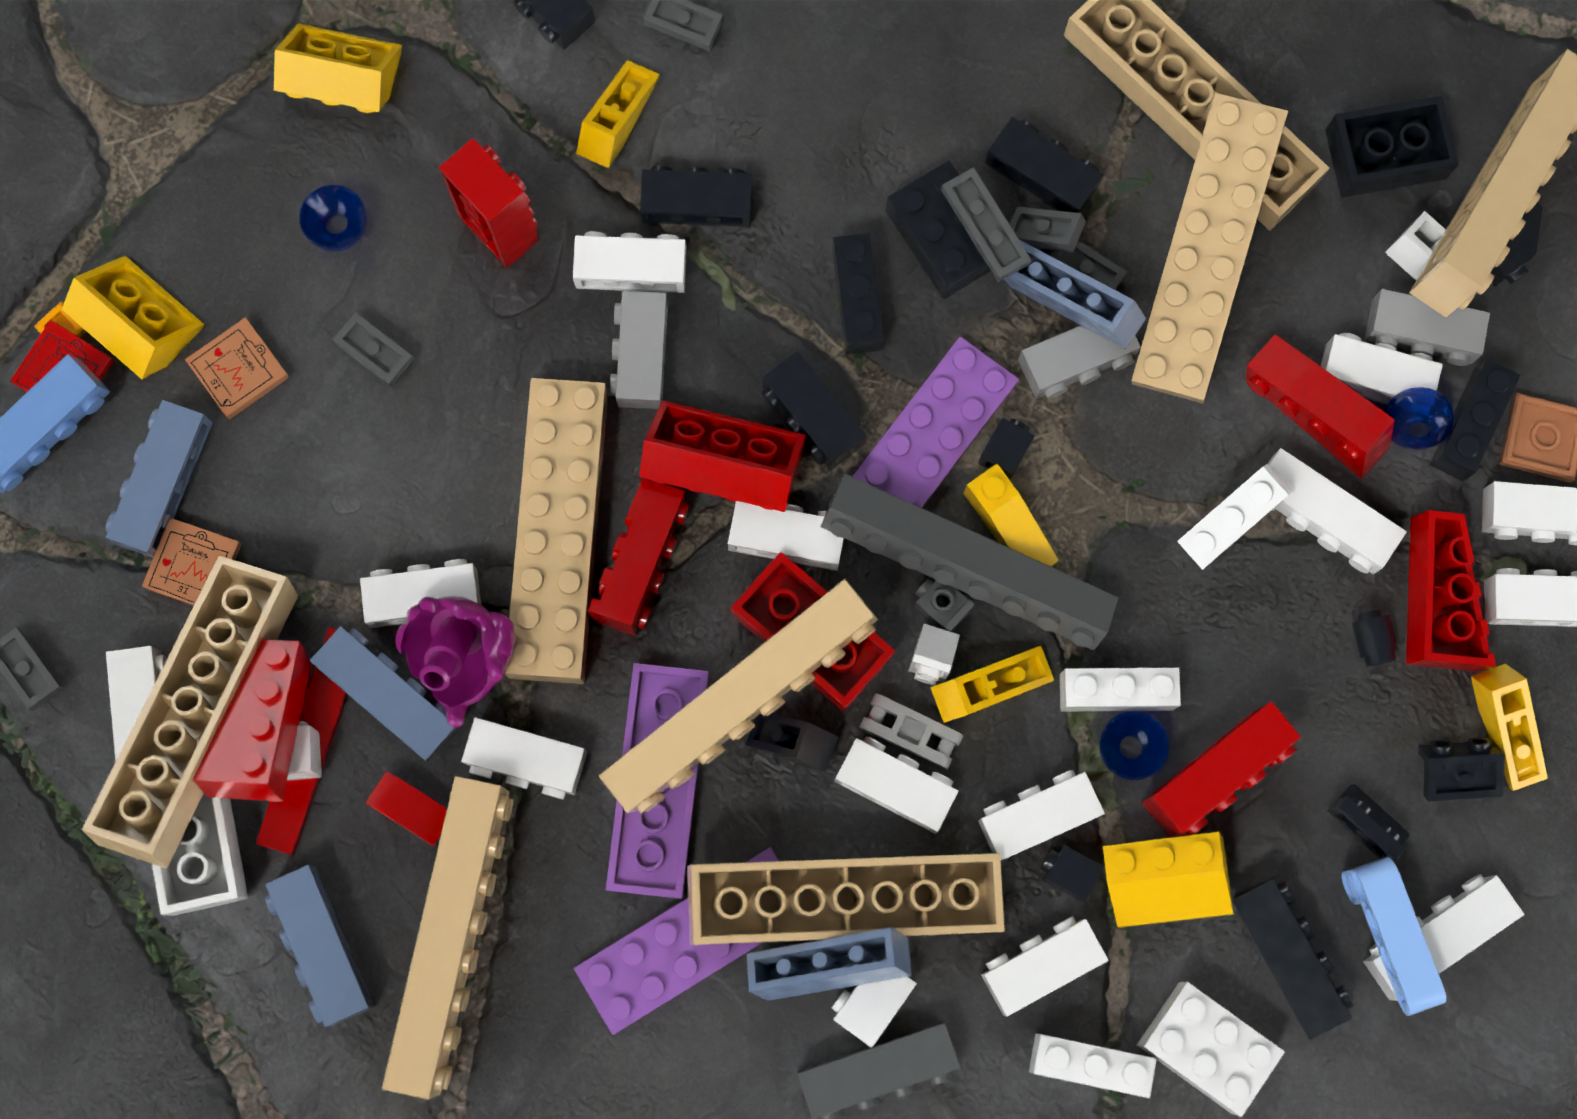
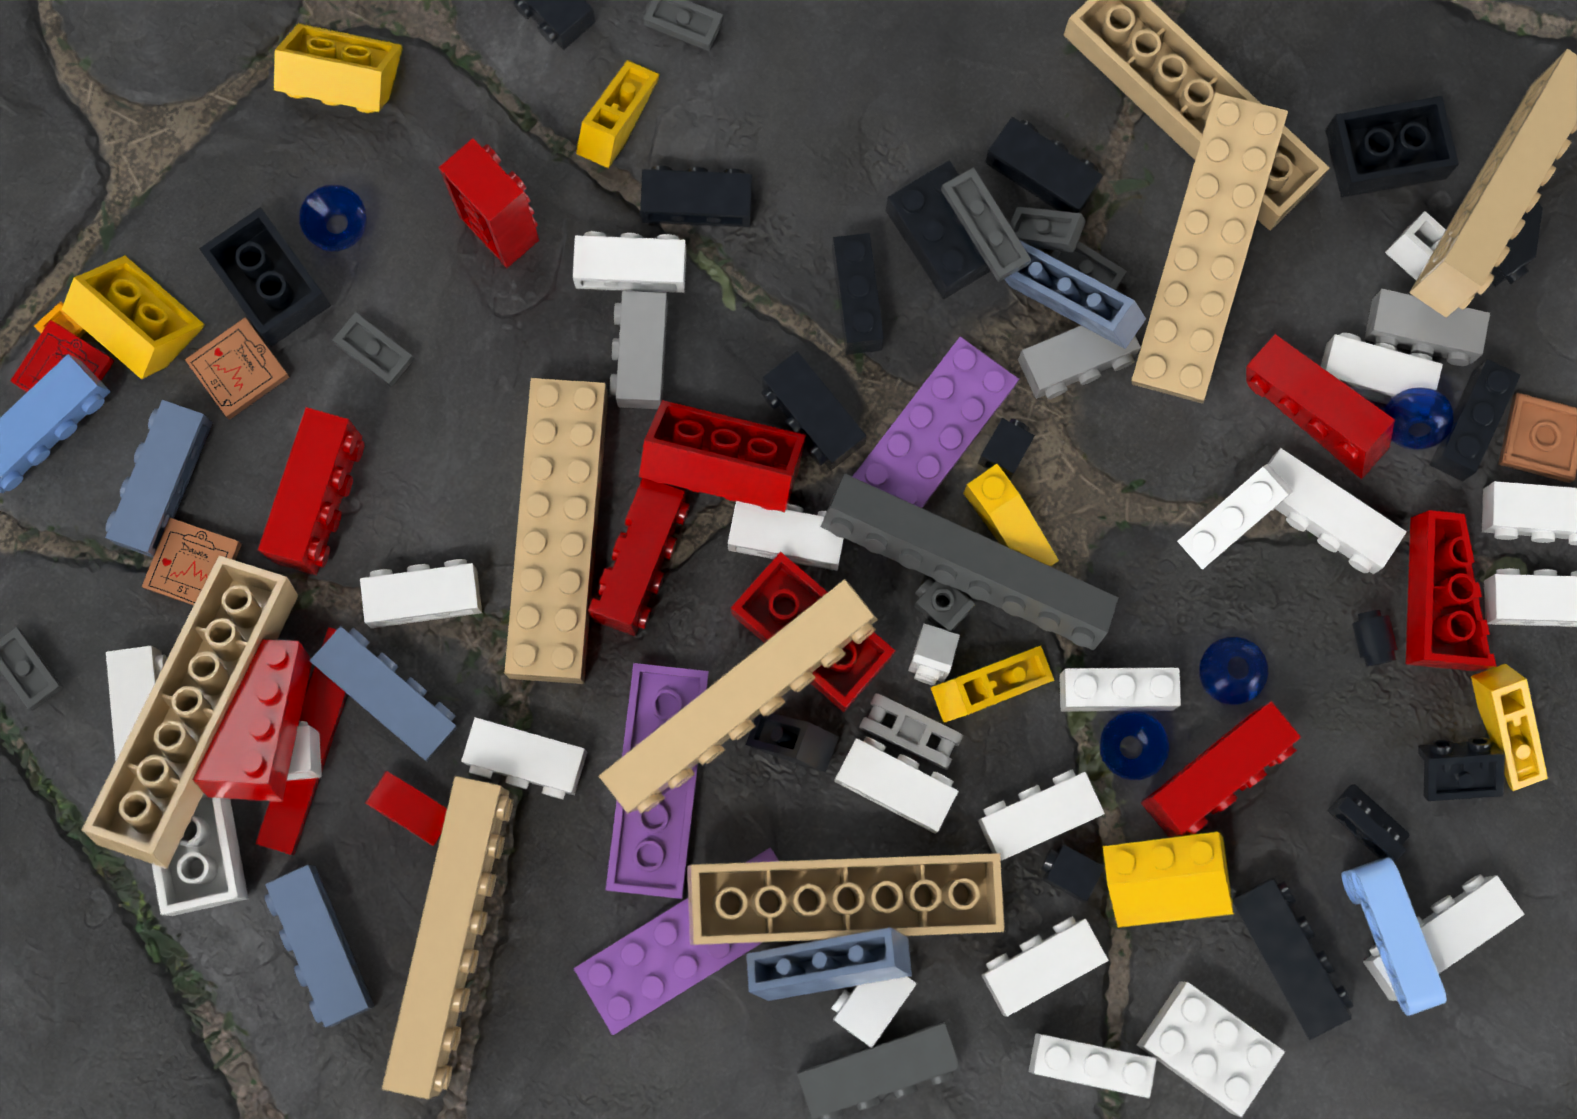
(265, 277): none -> black brick
(312, 492): none -> red brick
(456, 650): magenta piece -> none
(1220, 683): none -> clear blue piece

